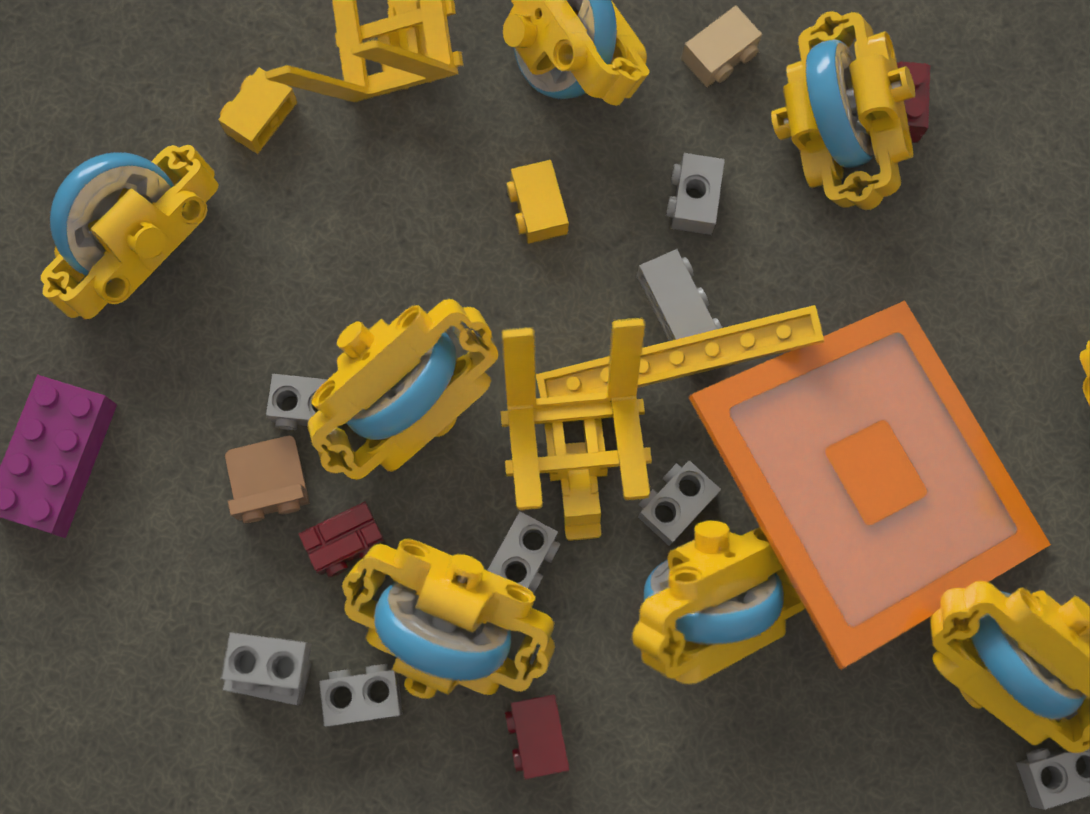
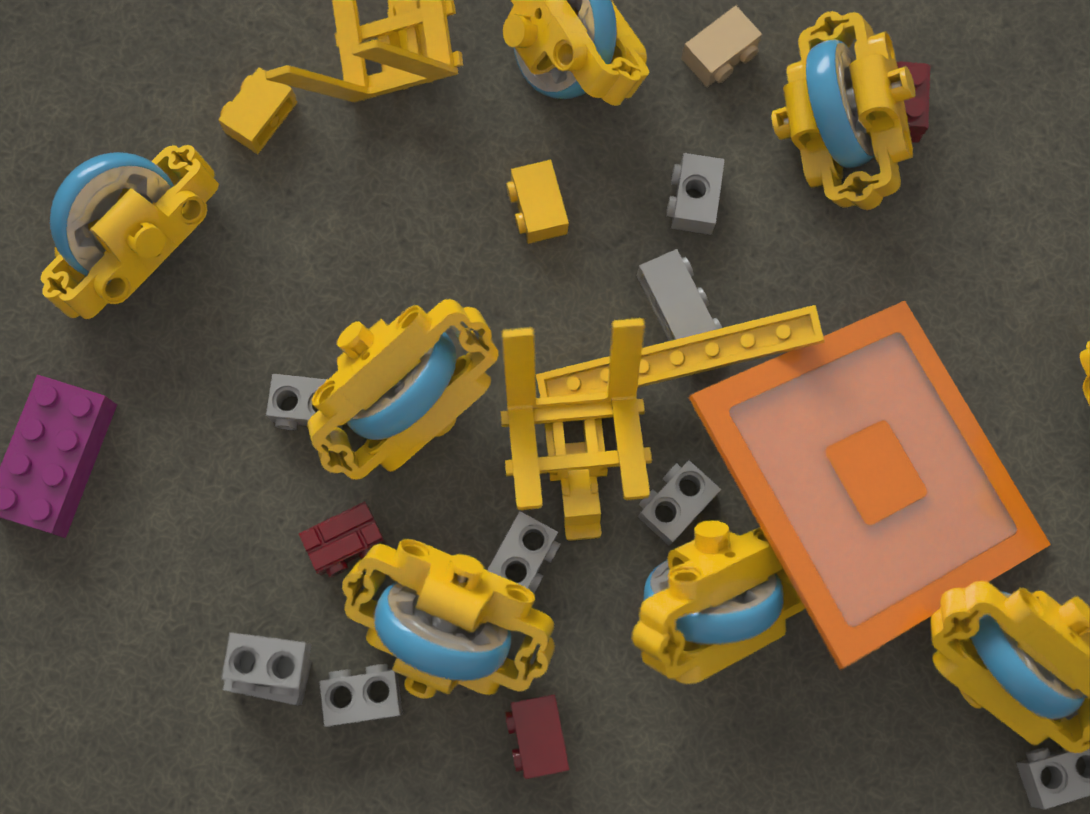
(266, 479): medium nougat bracket -> none

